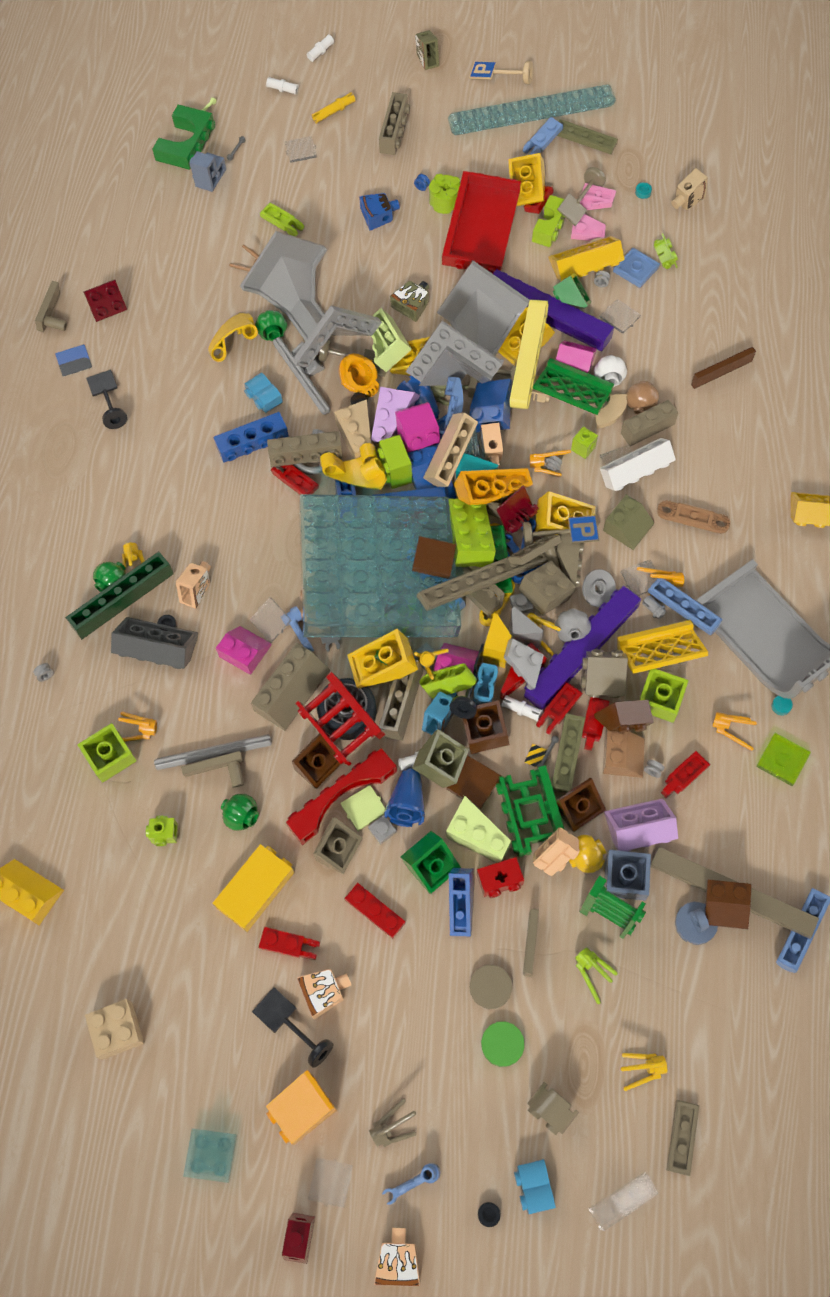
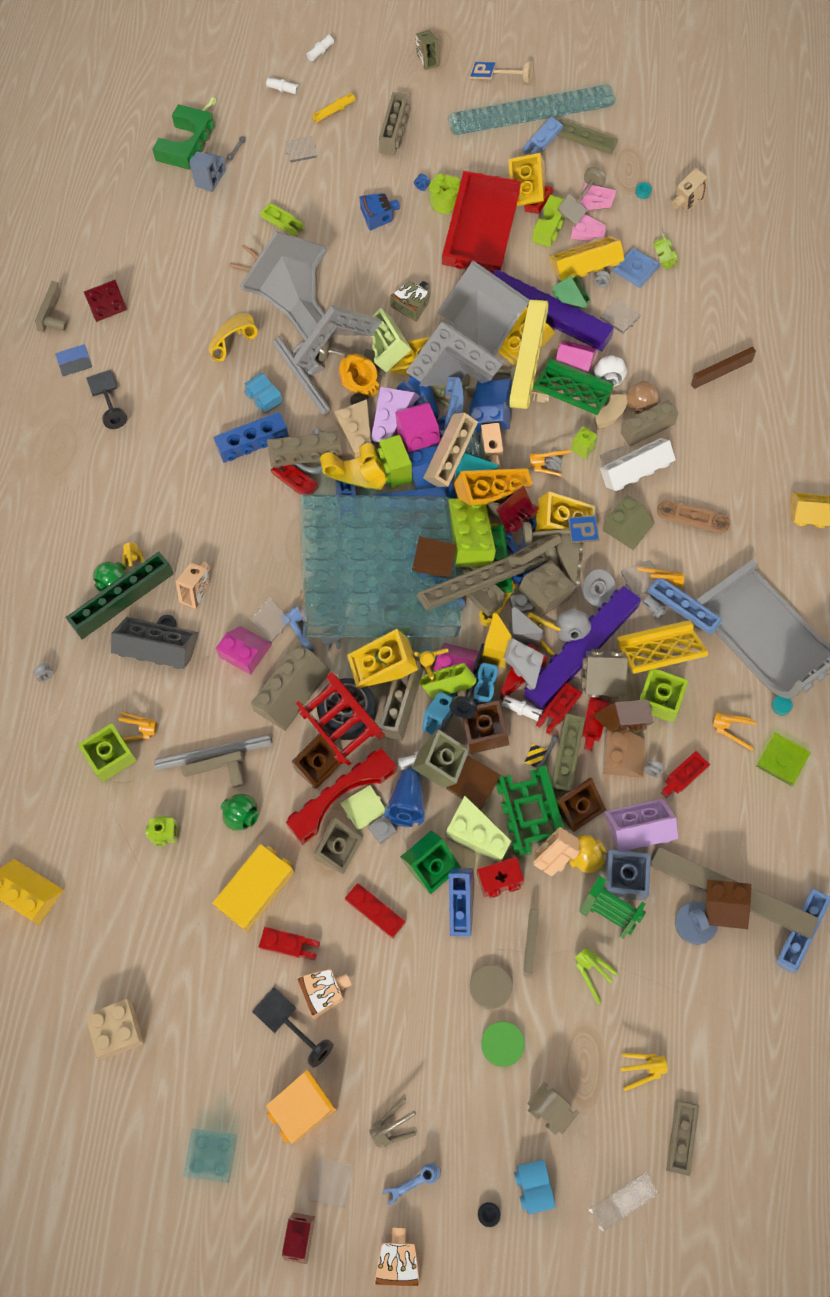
(271, 325): green plant -> none

